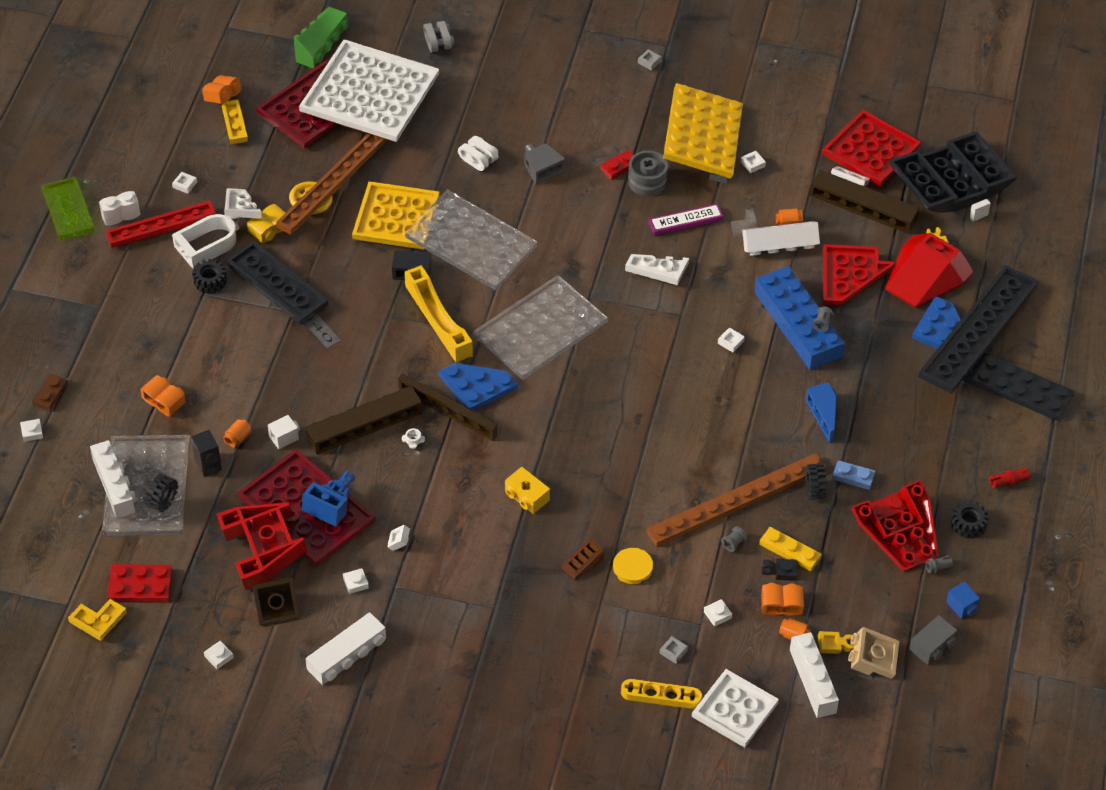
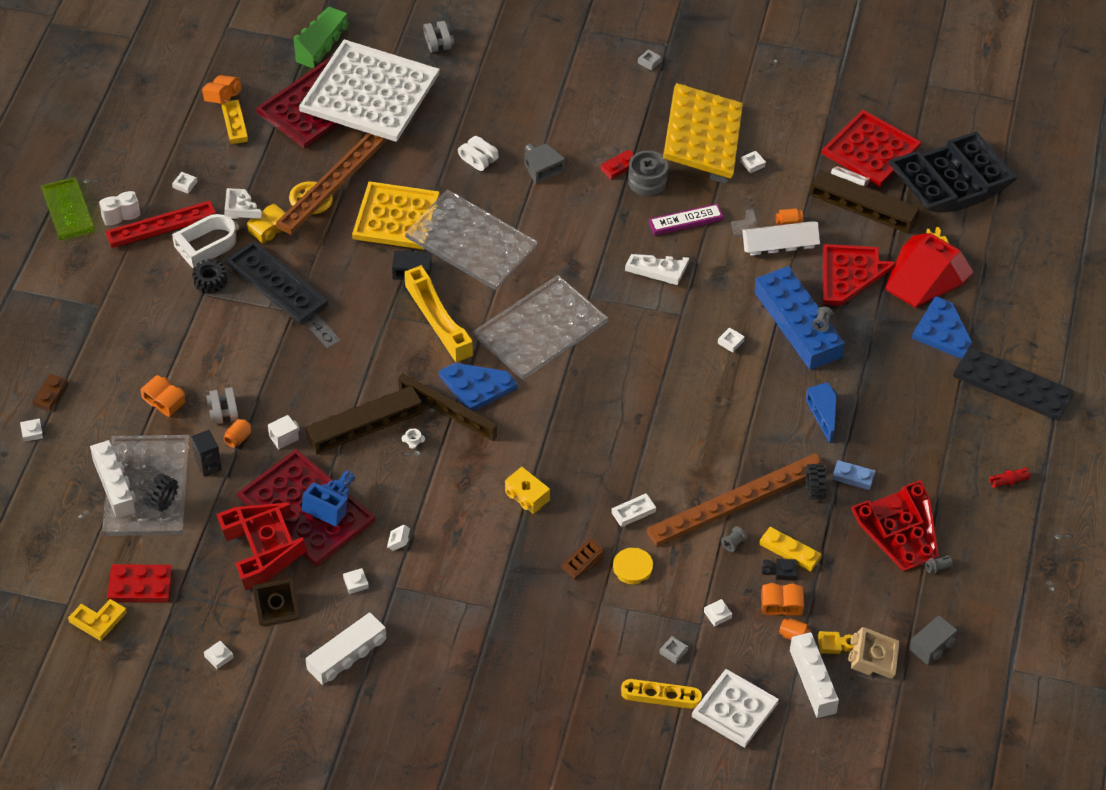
(214, 400): none -> light grey brick
(633, 510): none -> white plate
(963, 600): blue brick -> none
(969, 510): black tyre -> none
(978, 329): black plate -> none
(980, 210): white tile -> none

